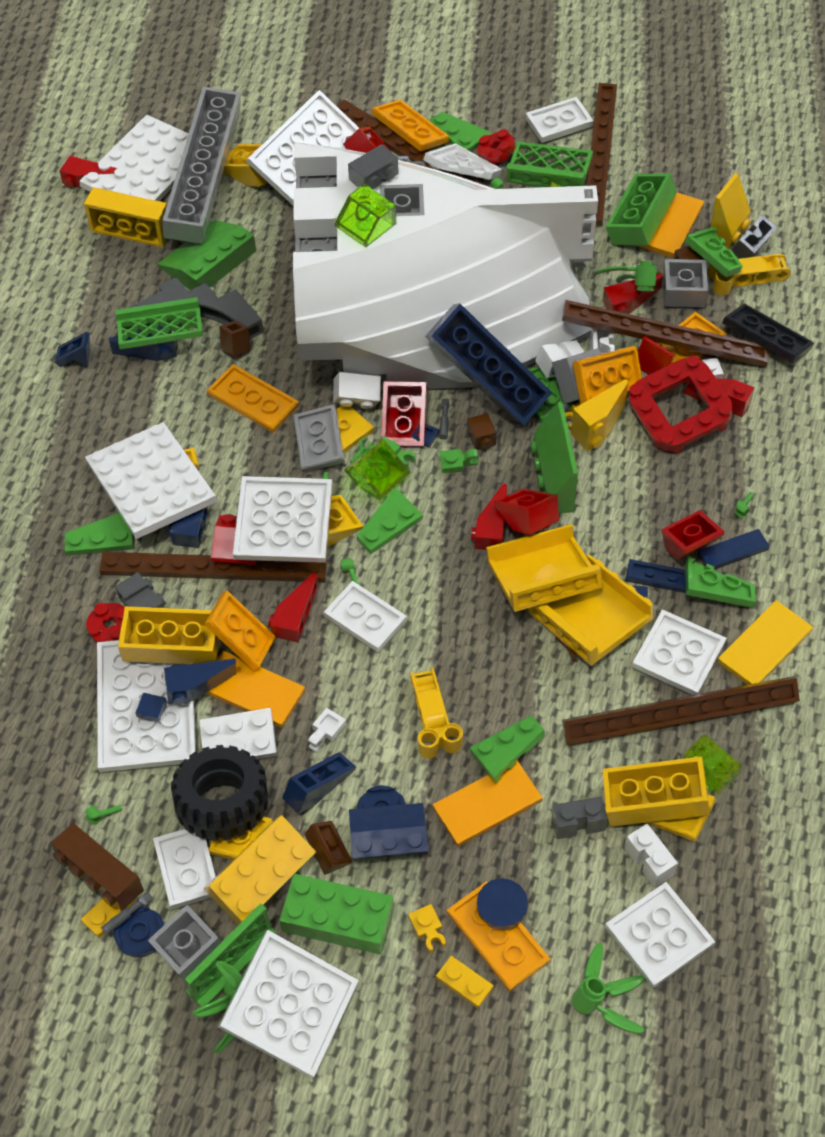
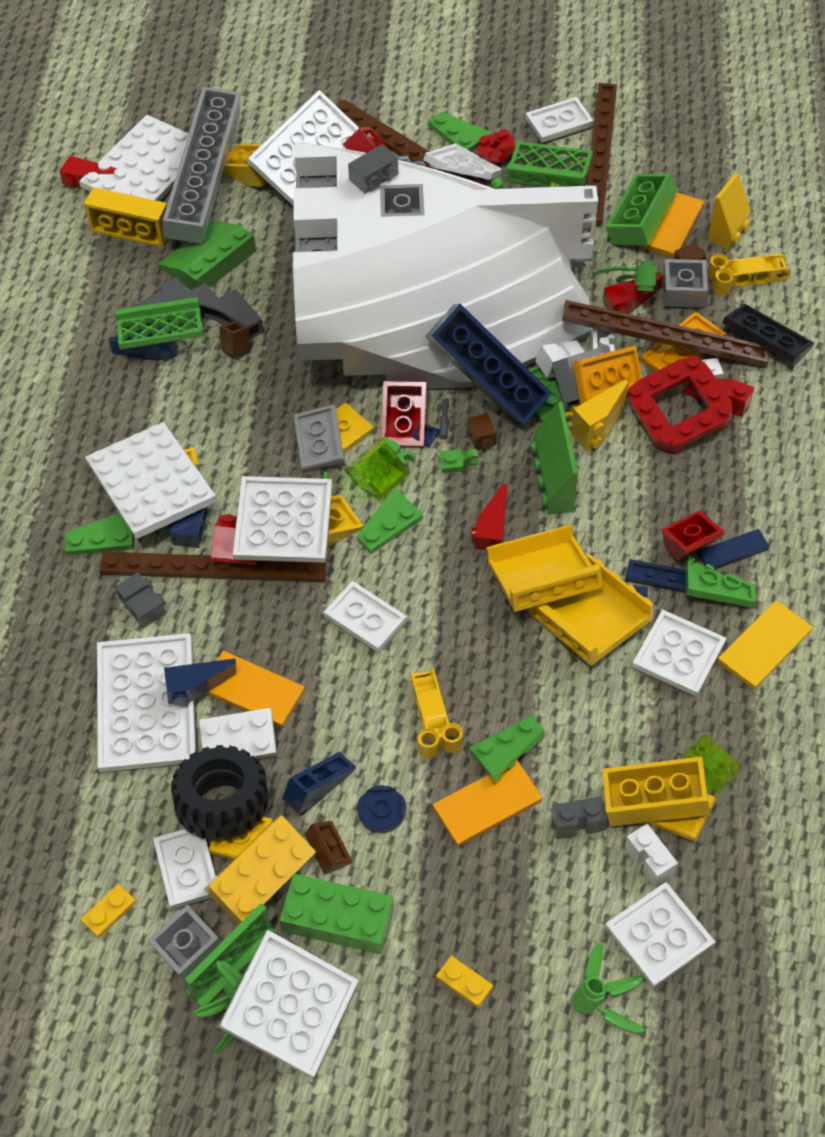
(74, 349): dark blue slope -> none
(95, 816): bright green hand -> none
(97, 867): reddish brown brick -> none
(102, 614): red plate -> none
(125, 914): dark grey piece -> none
(134, 939): dark blue tile -> none
(151, 707): dark blue tile -> none
(167, 636): yellow brick -> none
(240, 630): light orange tile -> none
(253, 398): light orange tile -> none
(293, 611): red slope -> none
(326, 726): white plate -> none
(348, 566): bright green hand -> none
(356, 389): white brick -> none
(362, 448): bright green hand -> none
(366, 215): clear neon green slope -> none
(388, 831): dark blue slope -> none
(410, 125): light orange tile -> none
(426, 925): yellow plate -> none
(502, 904): dark blue tile -> none
(508, 952): light orange tile -> none
(528, 510): red slope -> none
(653, 356): red piece -> none
(680, 710): reddish brown plate -> none
(714, 251): bright green wing -> none
(742, 508): bright green hand -> none
(754, 238): dark grey brick -> none

